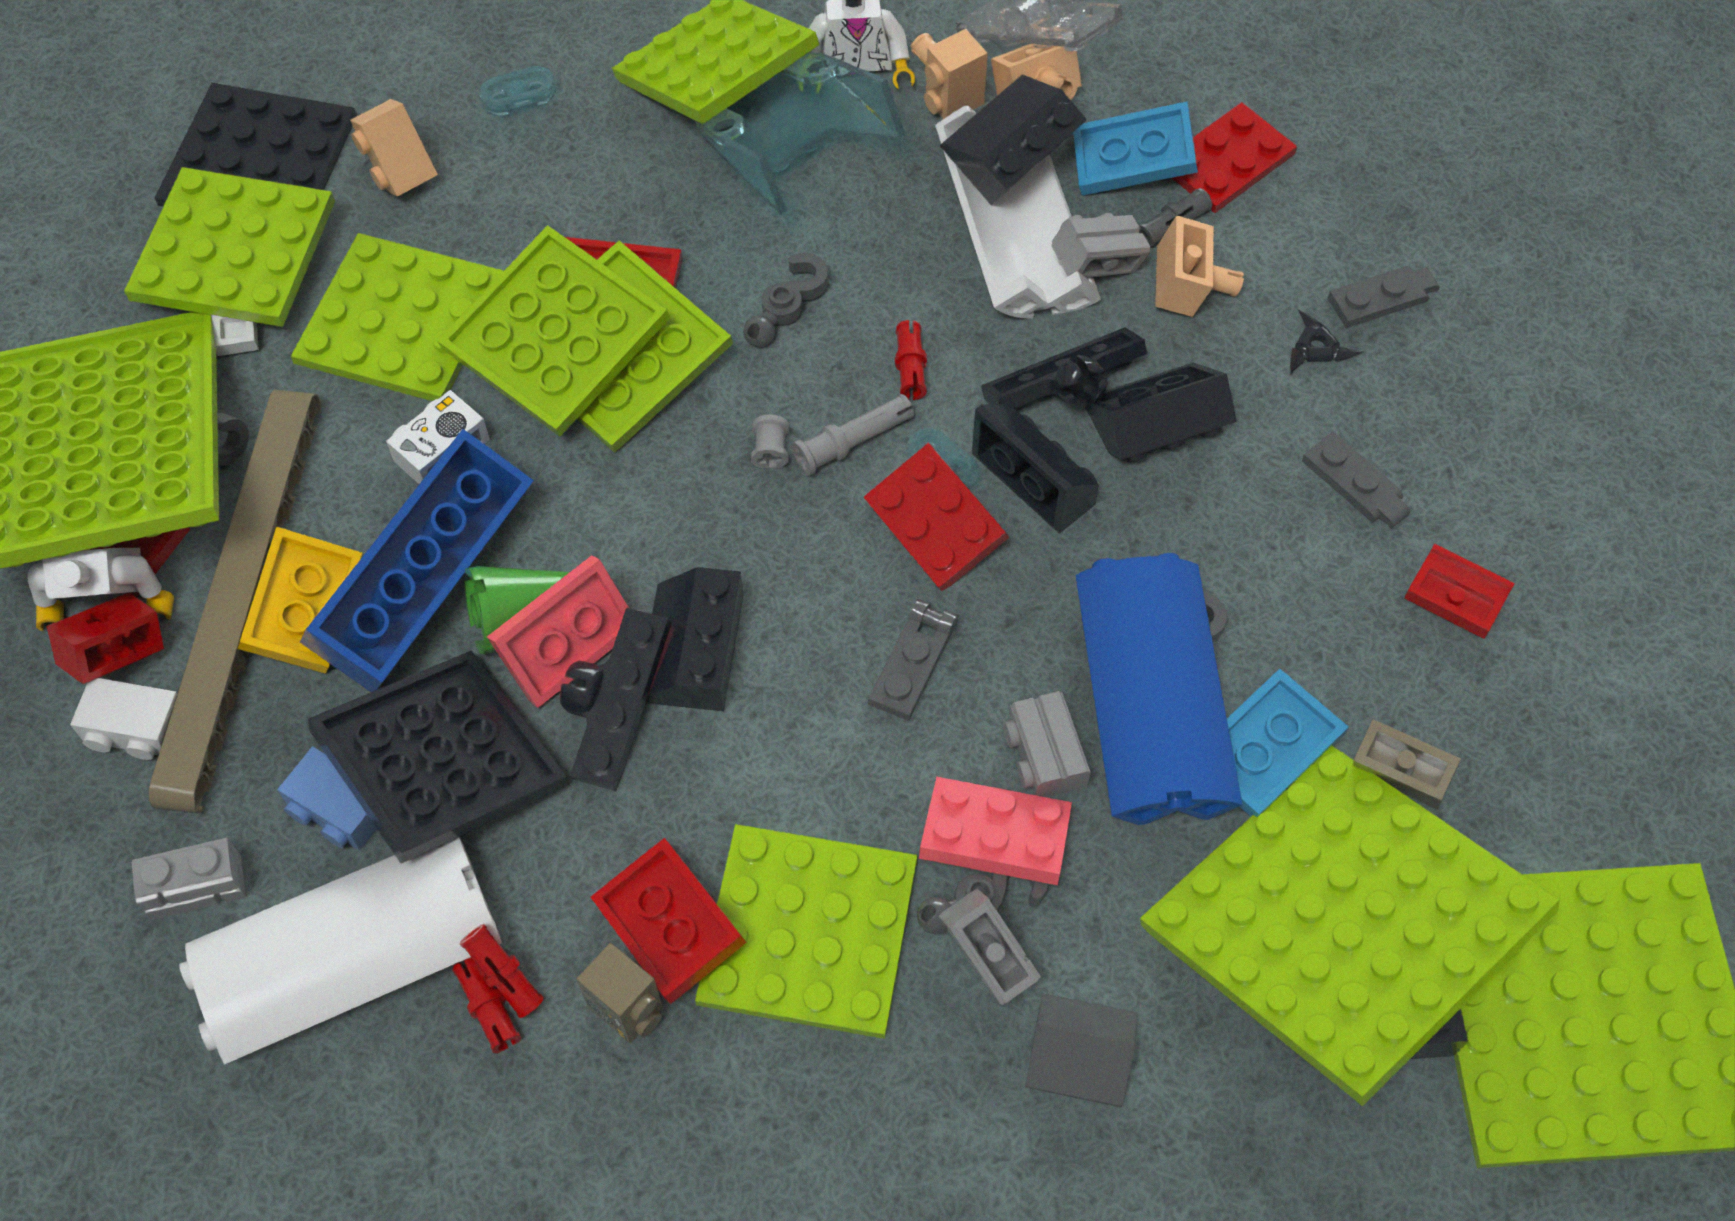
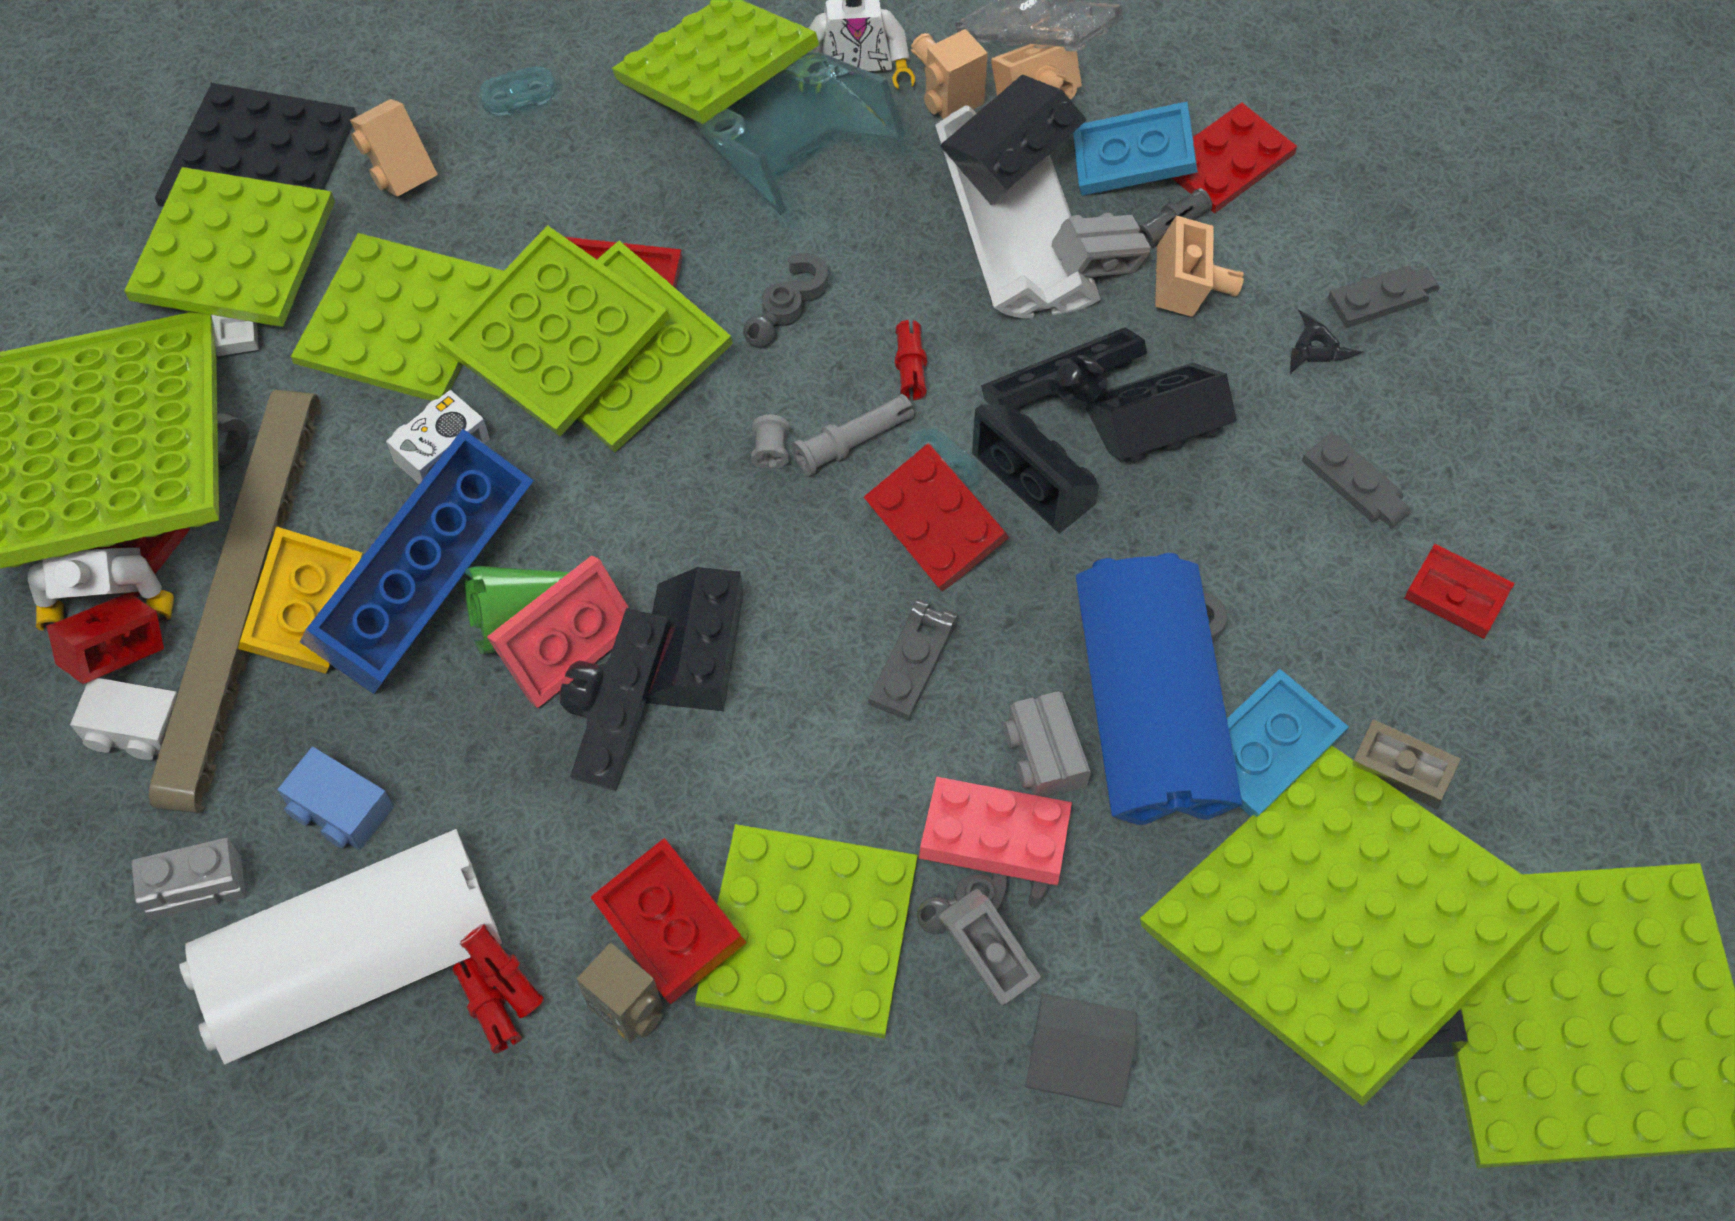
(436, 755): black plate -> none

